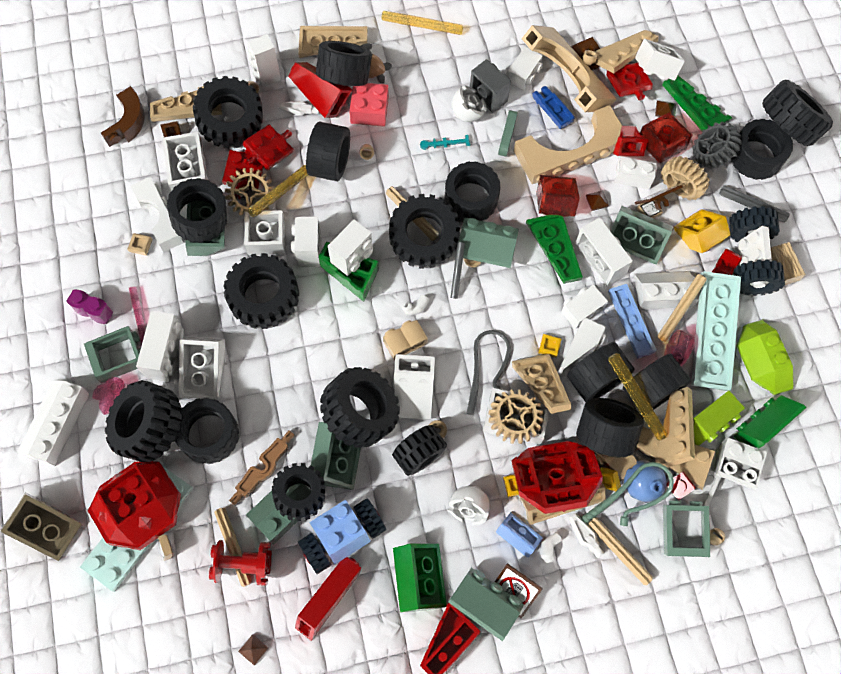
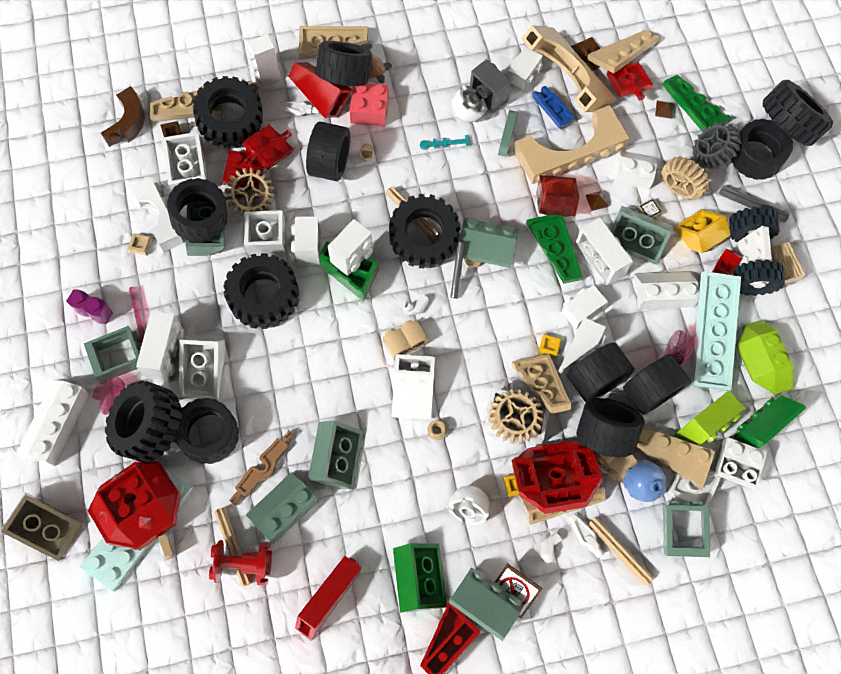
(253, 649): reddish brown slope -> none
(278, 192): clear yellow axle -> none
(293, 476): black tyre -> none
(341, 533): light blue brick -> none
(344, 419): black tyre -> none
(419, 450): black tyre -> none
(422, 22): clear yellow axle -> none
(474, 389): dark grey piece -> none
(477, 174): black tyre -> none
(519, 535): light blue slope -> none
(589, 57): tan hinge -> none
(607, 502): sand green piece -> none
(610, 479): yellow tile -> none
(630, 142): red slope -> none
(632, 321): light blue plate -> none
(637, 396): clear yellow axle -> none
(659, 60): white brick -> none
(659, 197): reddish brown piece -> none
(665, 137): clear red brick -> none
(678, 423): tan wing -> none
(681, 486): plate -> none
(682, 307): tan axle -> none
(715, 540): tan hinge -> none

